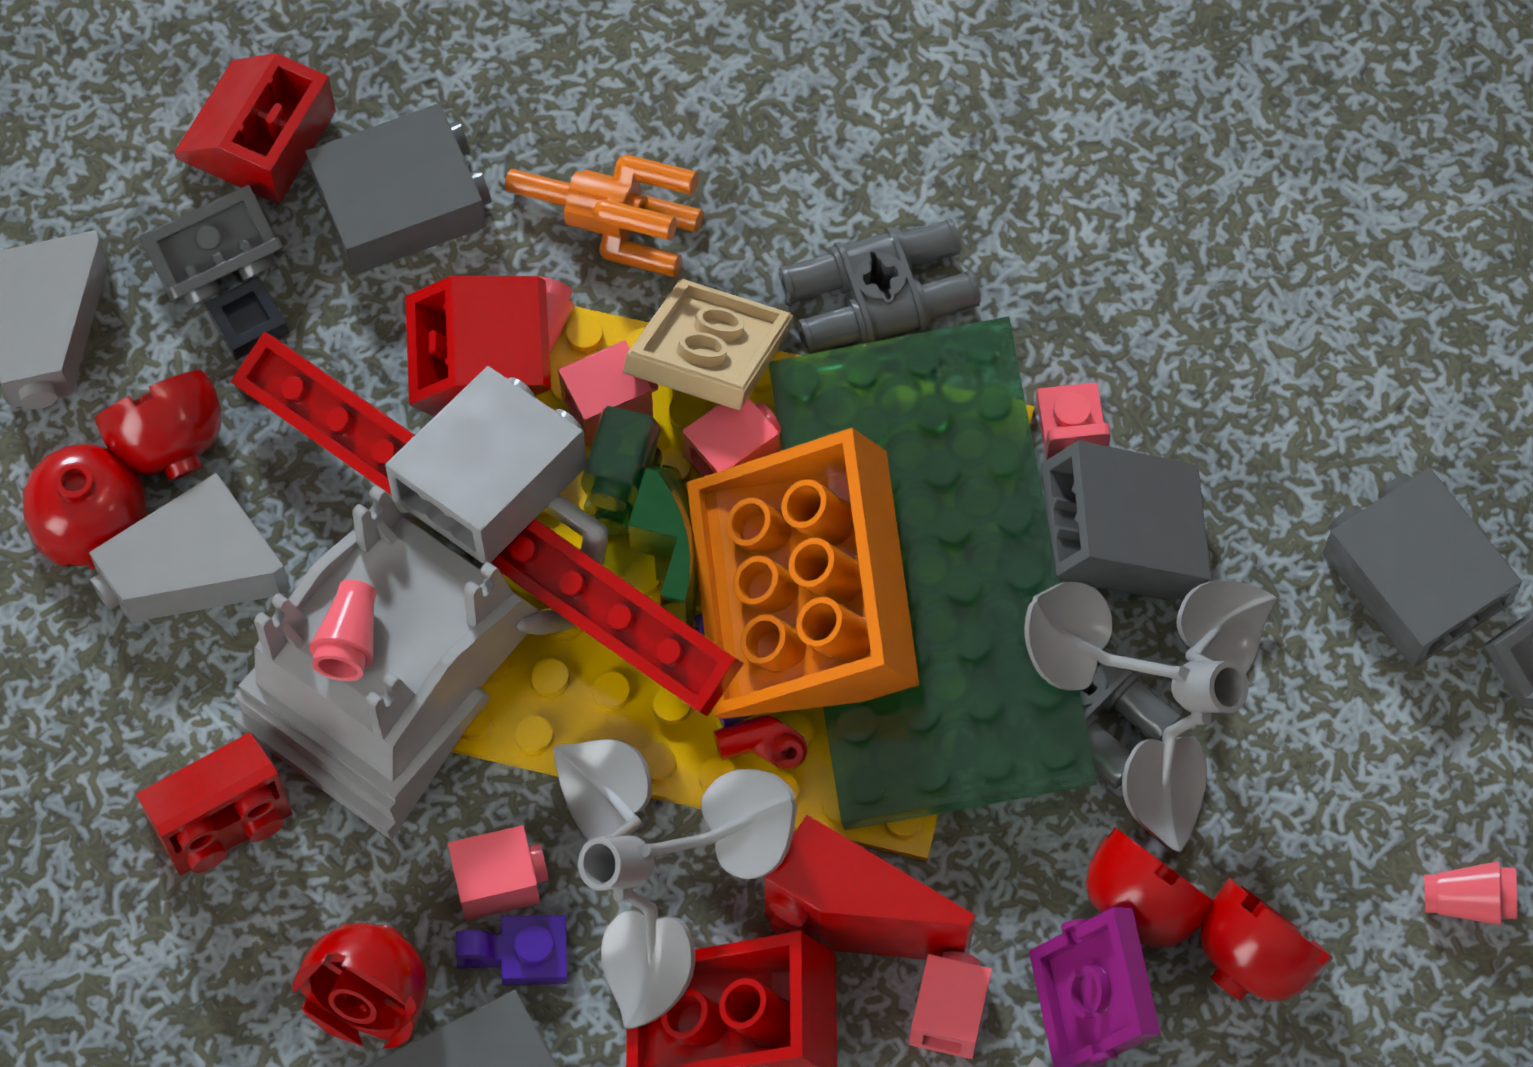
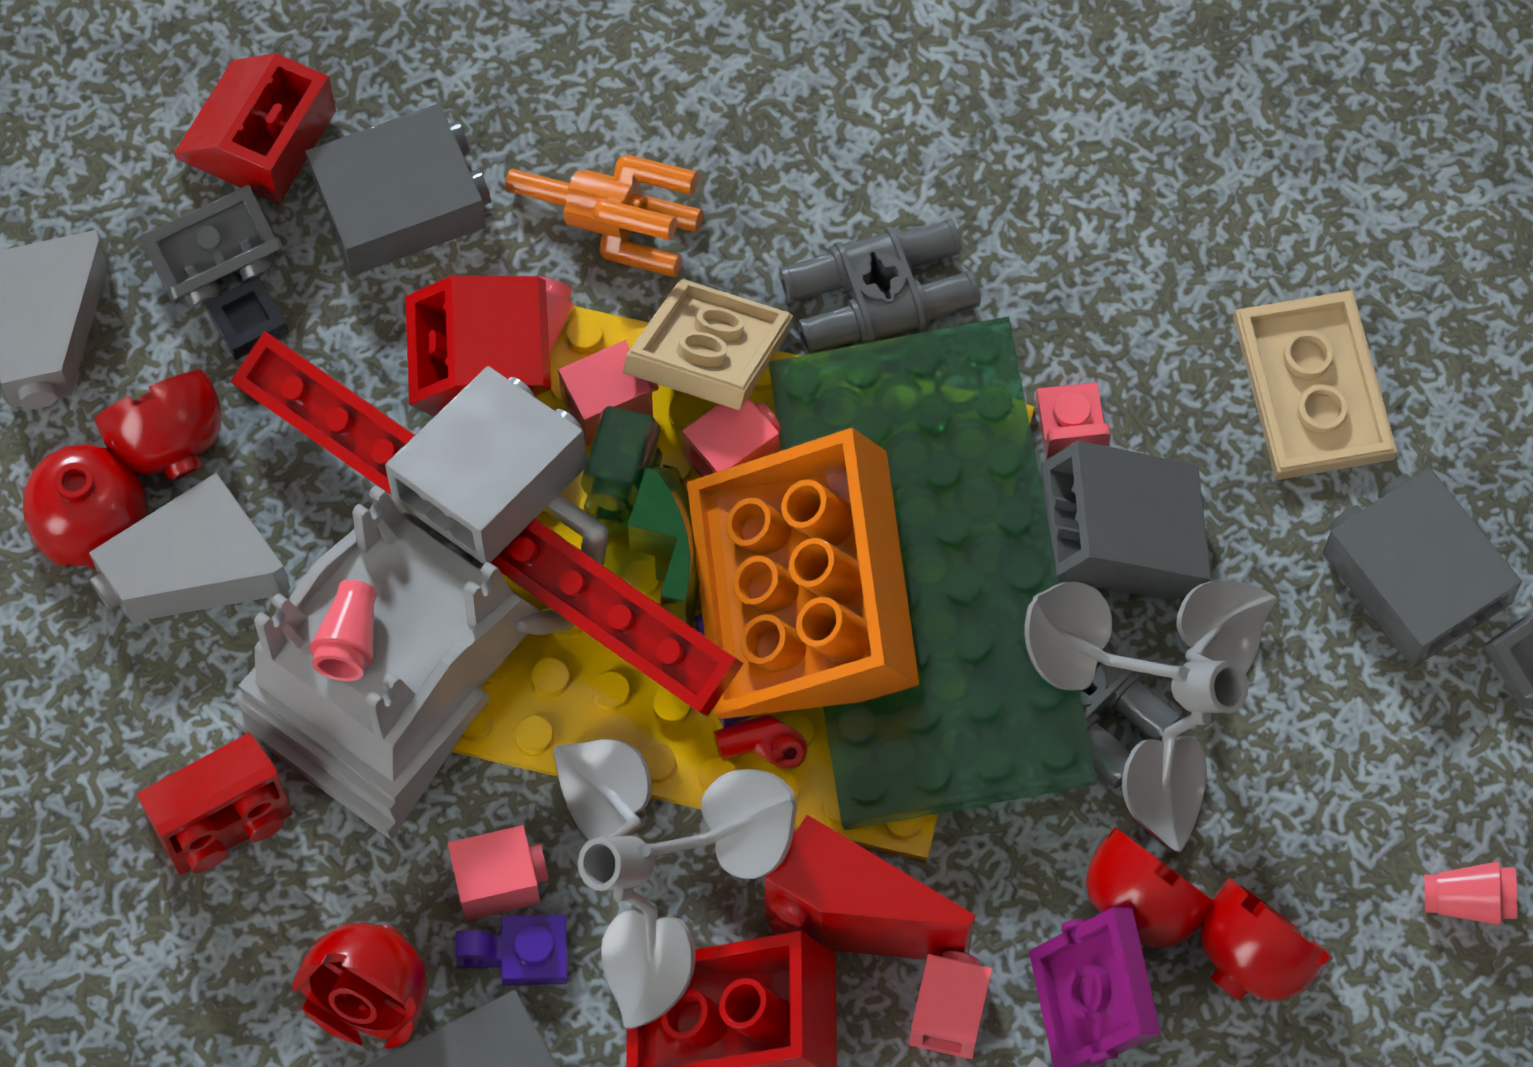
(1314, 385): none -> tan tile

